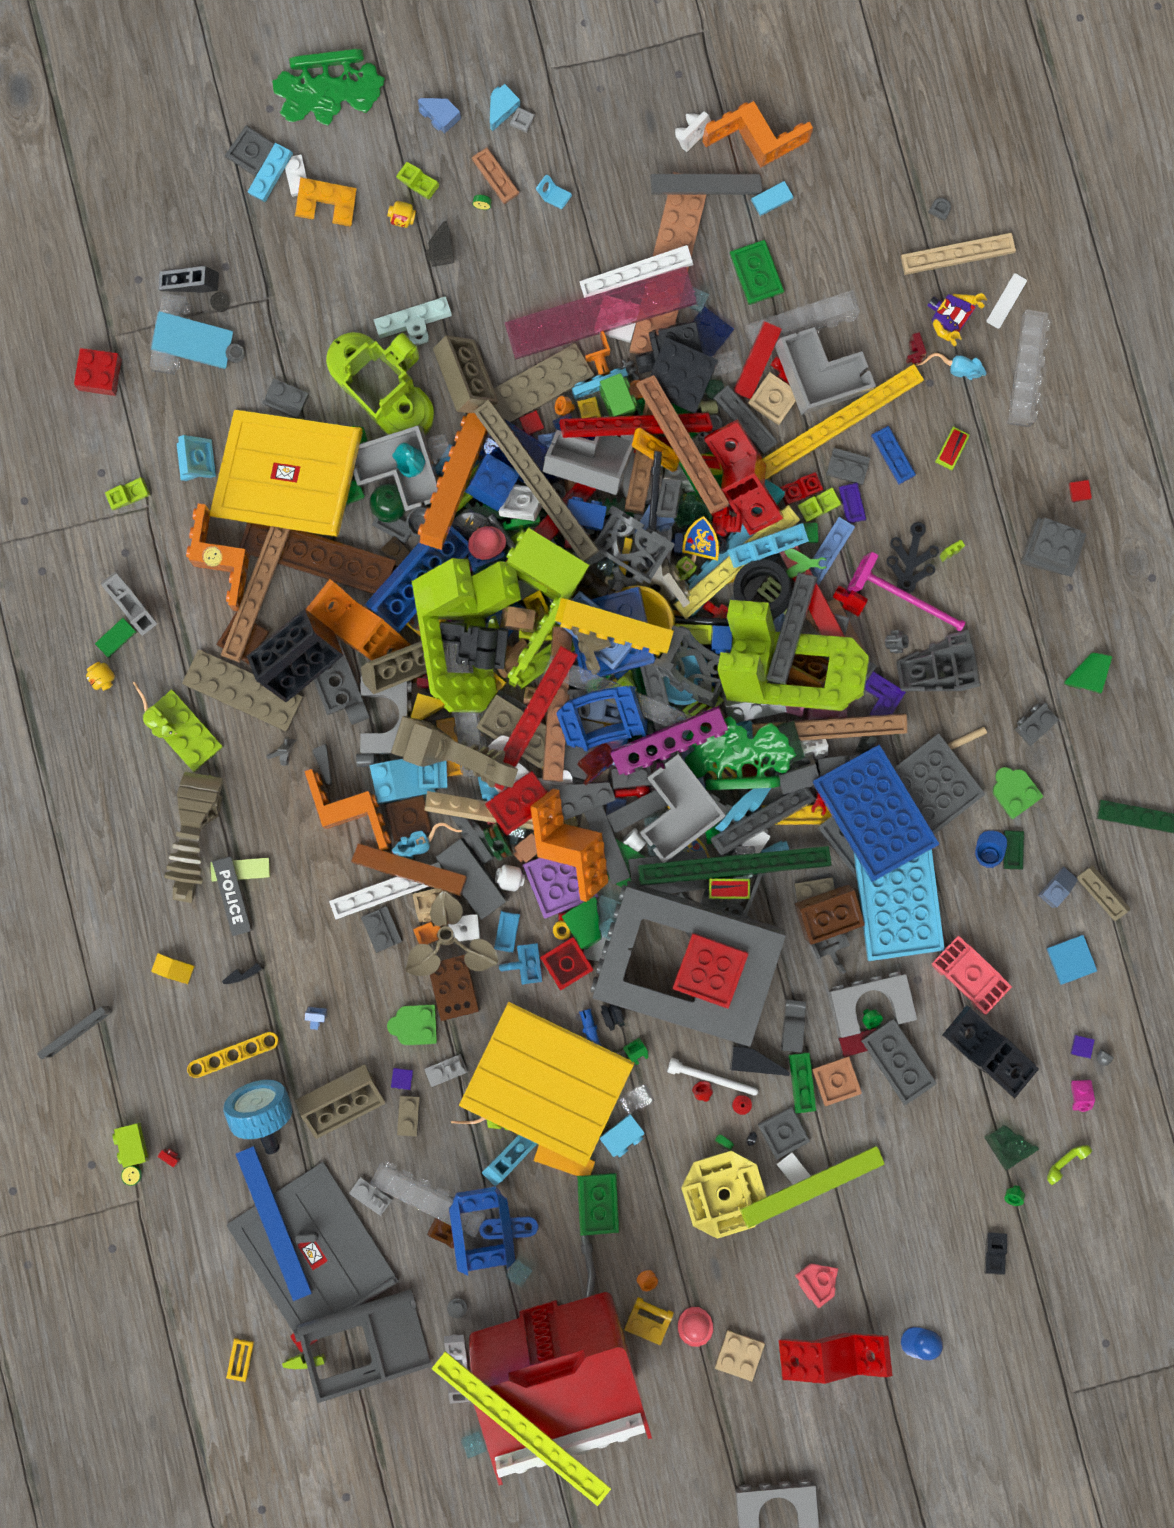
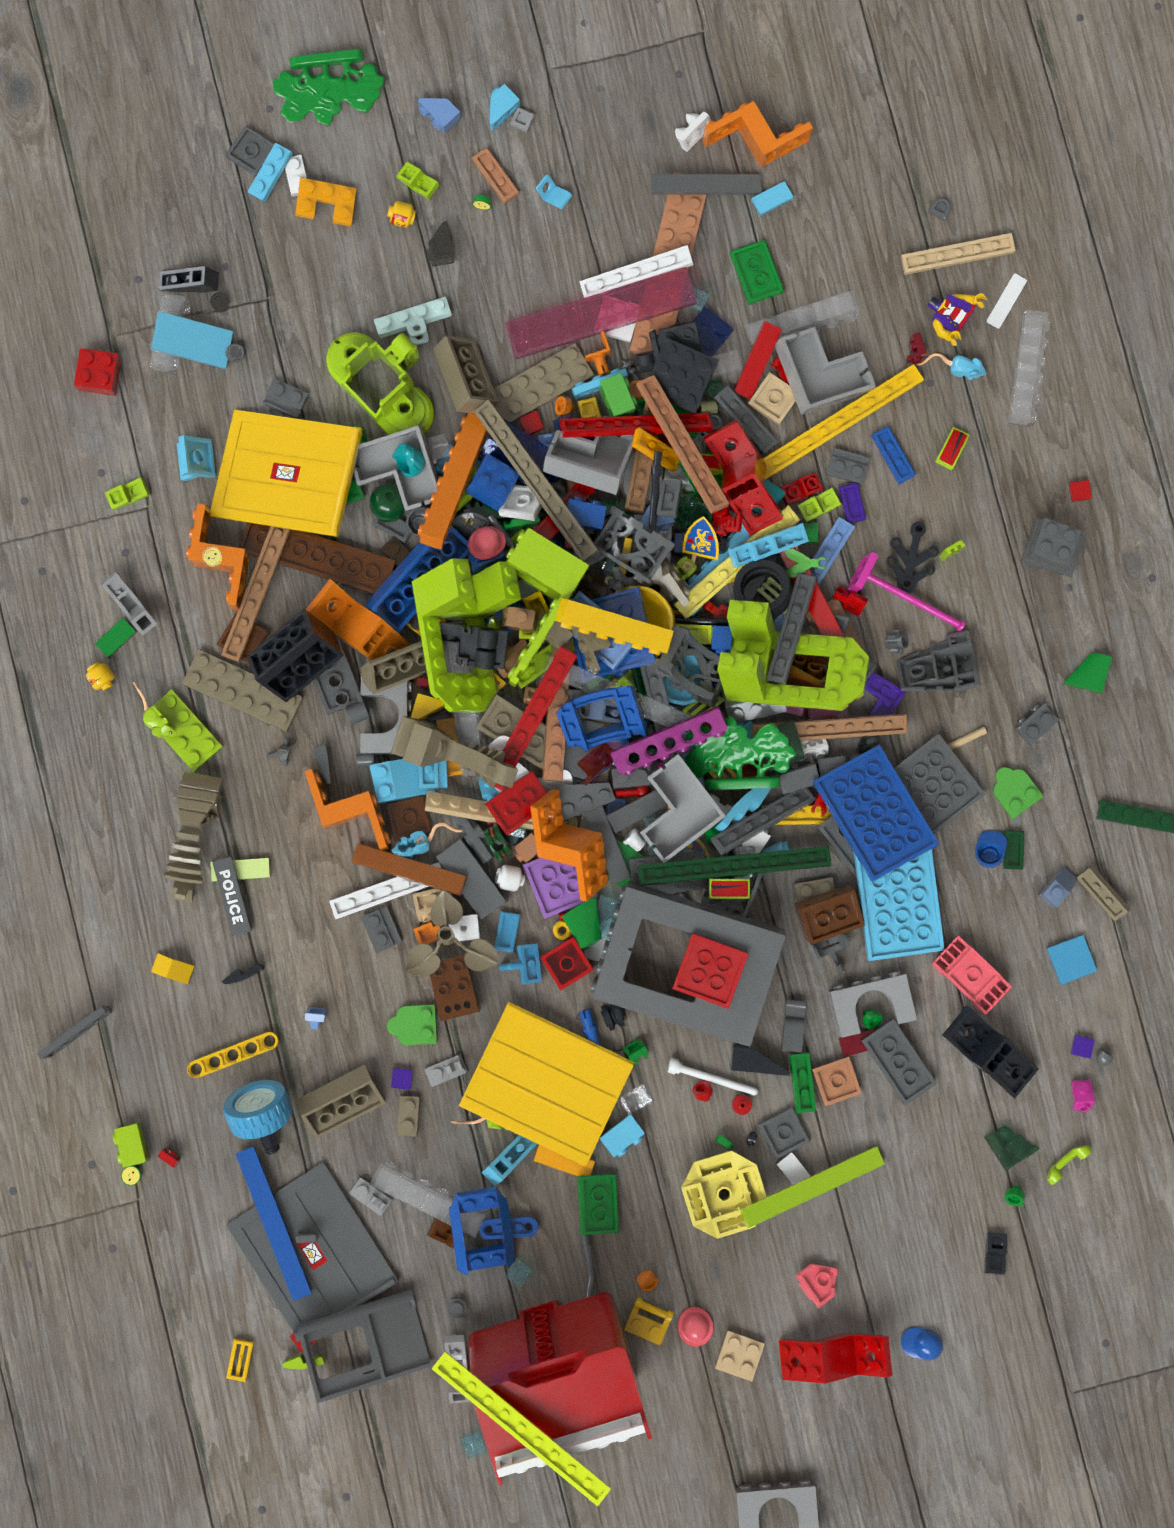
(558, 635): none -> dark tan brick

